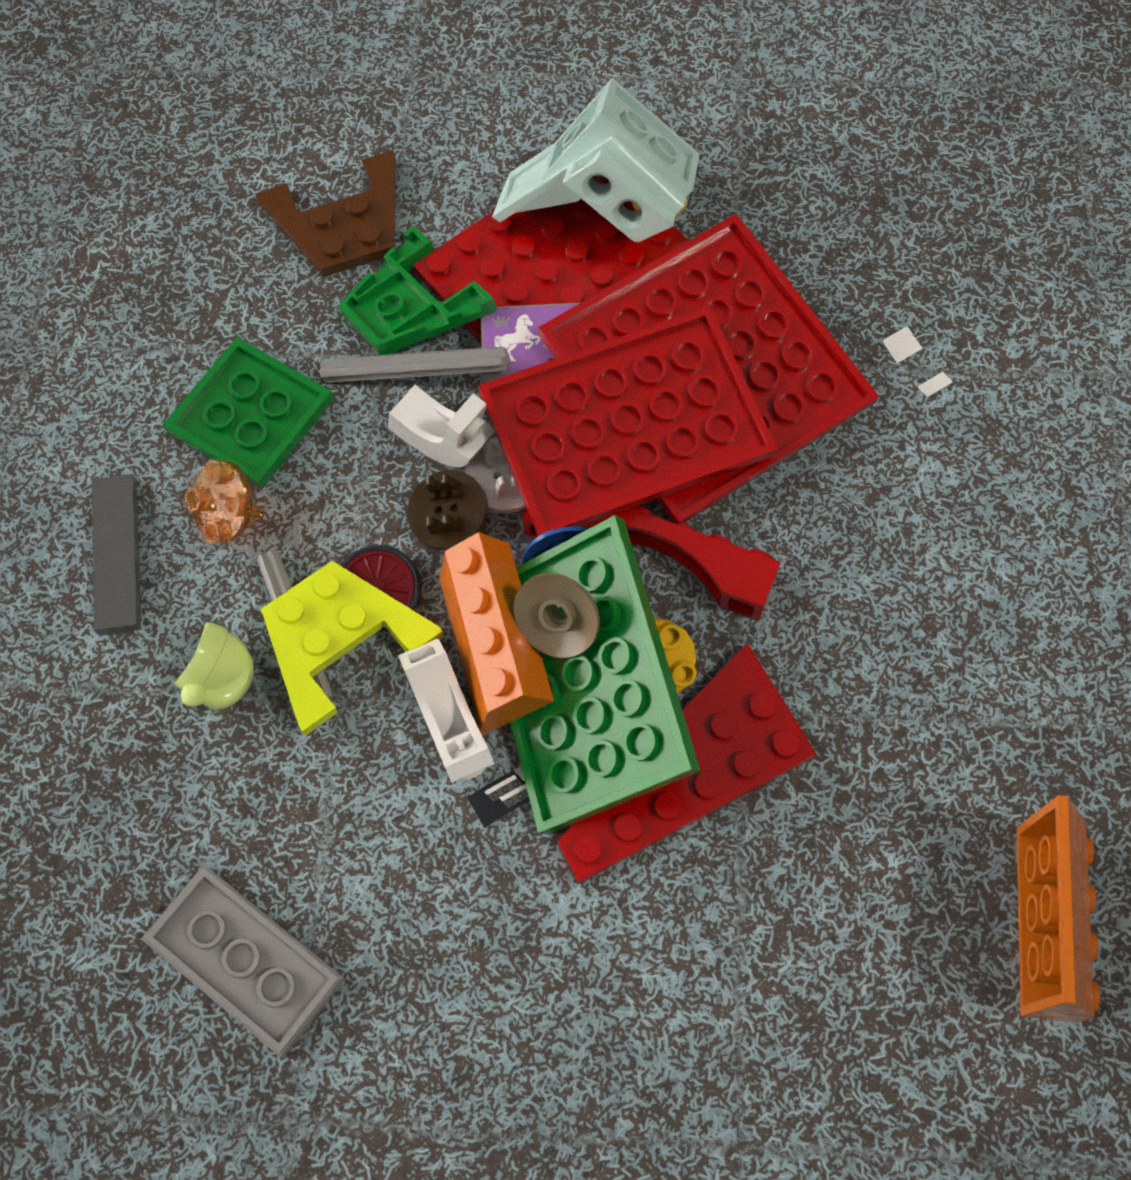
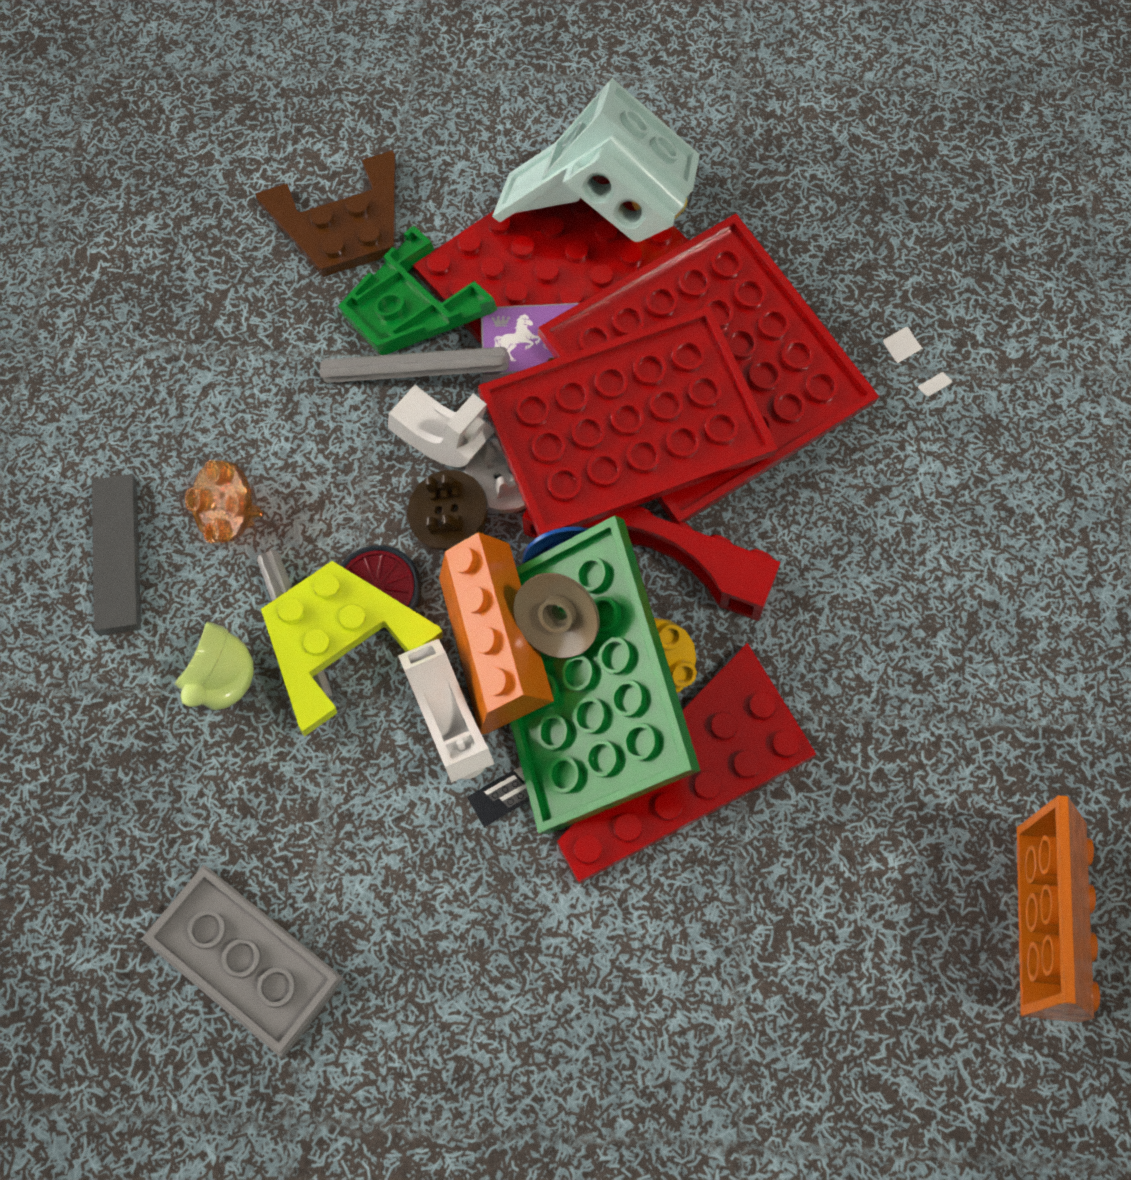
(249, 411): green plate -> none

